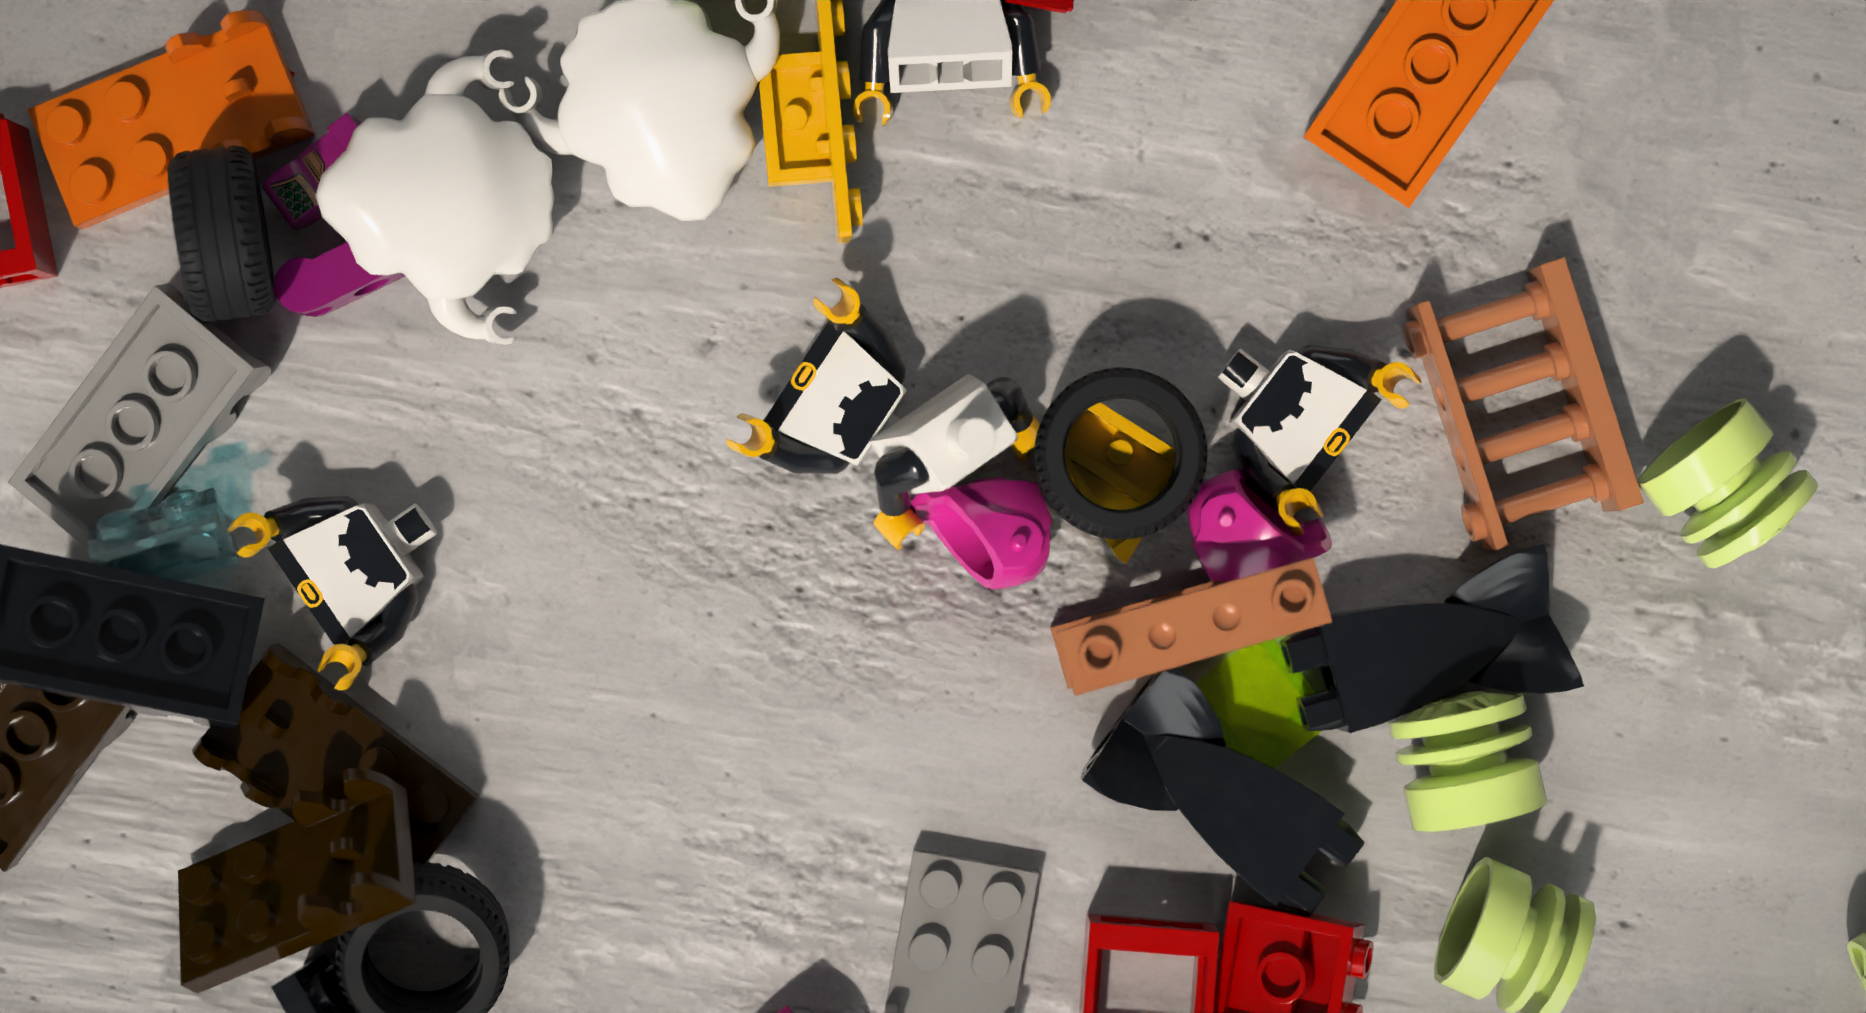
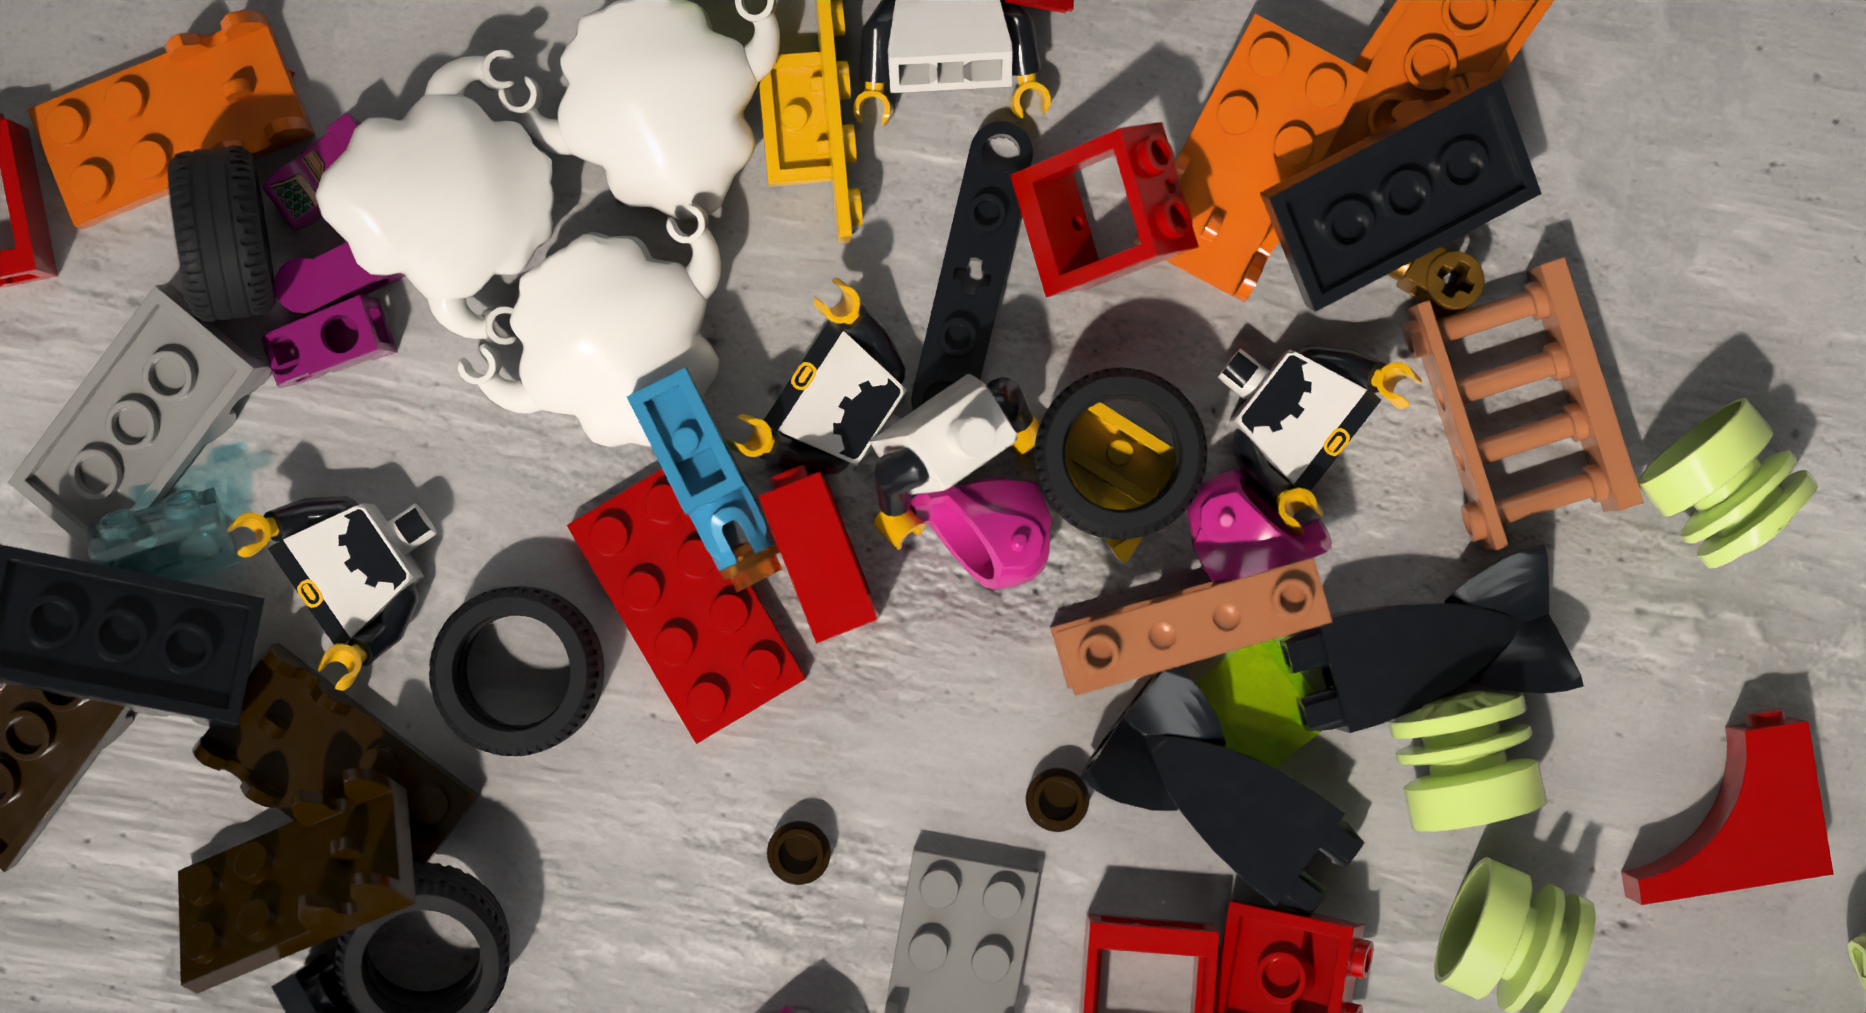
(328, 341): none -> magenta leg
(450, 682): none -> black tyre
(604, 326): none -> white piece
(699, 635): none -> red plate
(706, 479): none -> dark azure plate
(798, 852): none -> dark brown plate
(818, 553): none -> red window
(979, 232): none -> black piece
(1057, 799): none -> dark brown plate
(1058, 219): none -> red window
(1260, 126): none -> orange hinge
(1402, 190): none -> black hinge
(1424, 280): none -> pearl gold connector
(1761, 825): none -> red arch

